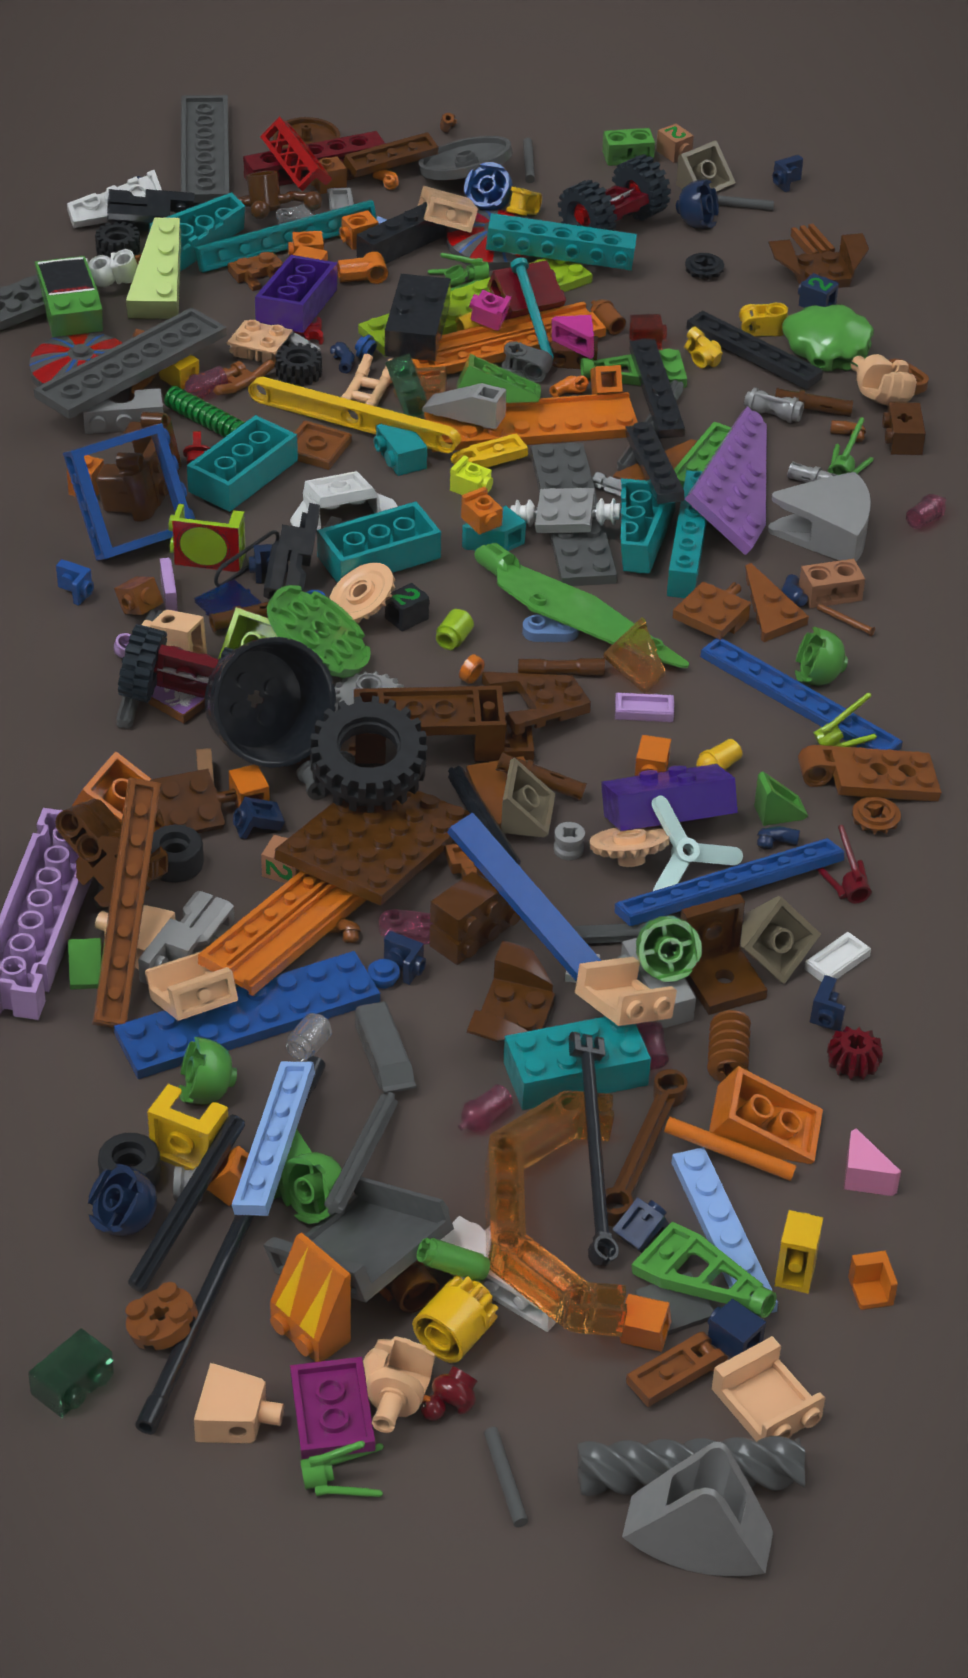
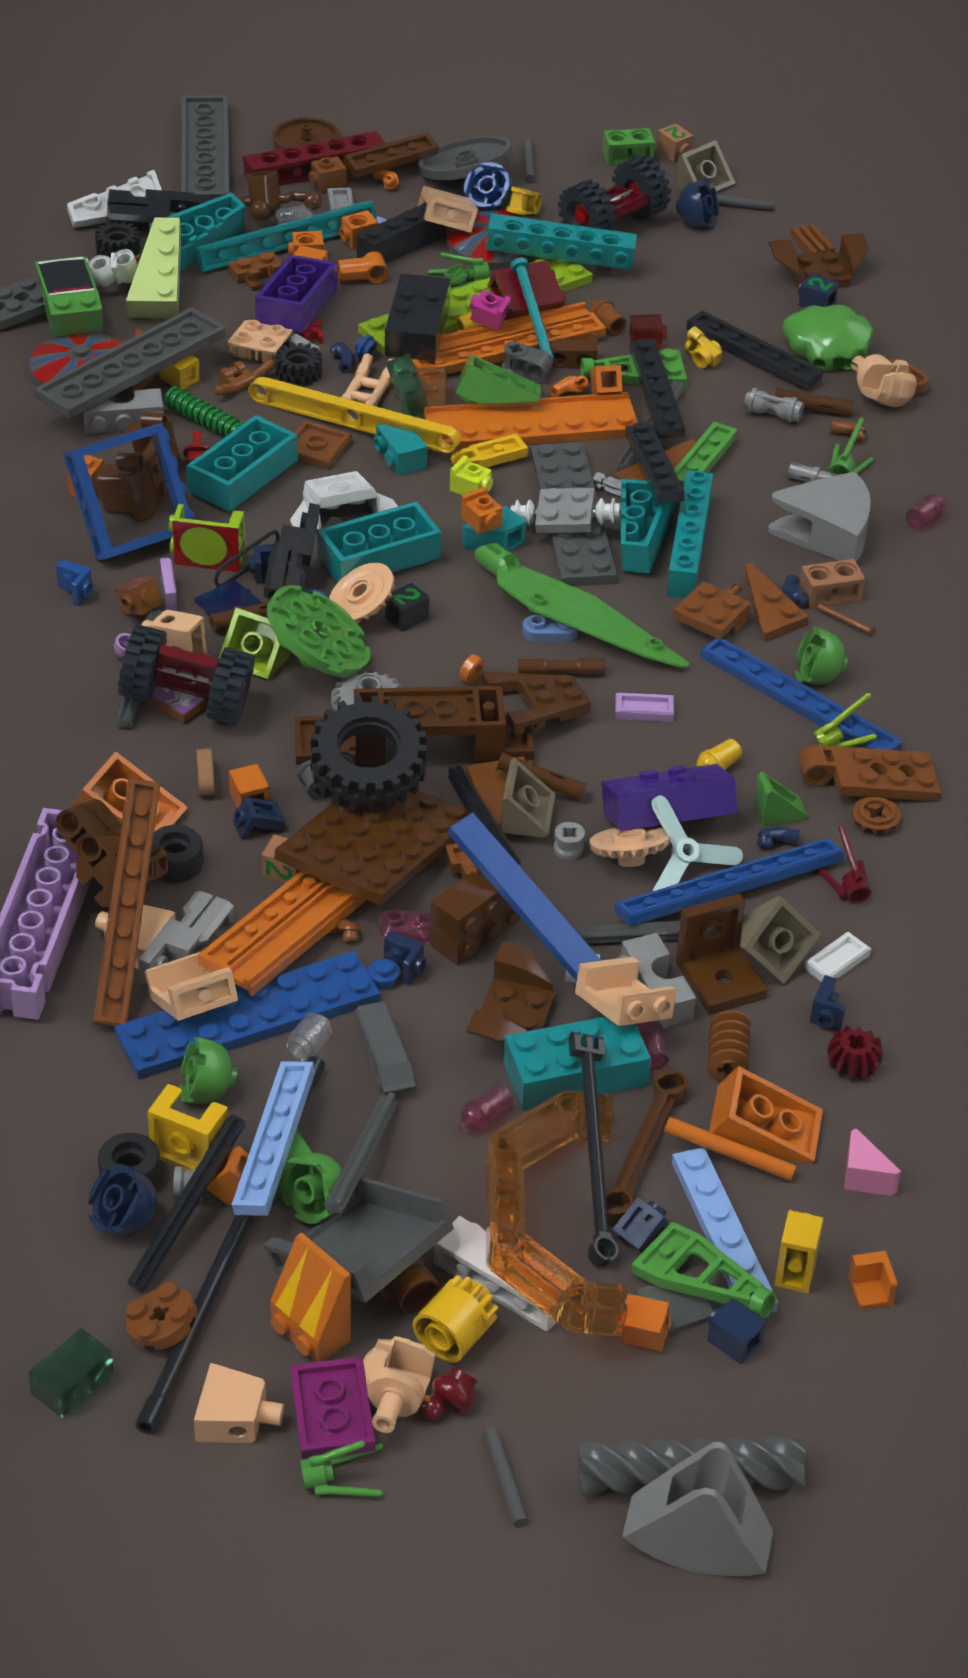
(84, 962): bright green slope -> none
(192, 801): reddish brown plate -> none
(205, 382): clear pink piece -> none
(294, 696): black piece -> none
(296, 148): red fence -> none
(447, 120): dark orange arm -> none
(453, 1259): bright green piece -> none
(454, 629): lime brick -> none
(473, 404): light grey slope -> none
(574, 333): dark pink slope -> none
(637, 657): clear orange wing -> none
(653, 754): orange brick -> none
(668, 948): bright green cylinder -> none
(675, 1368): dark orange plate -> none
(696, 263): black gear -> none
(734, 483): medium lavender wing -> none
(766, 319): yellow piece -> none
(766, 1393): light nougat panel -> none
(787, 171): dark blue bracket -> none
(904, 428): reddish brown brick -> none

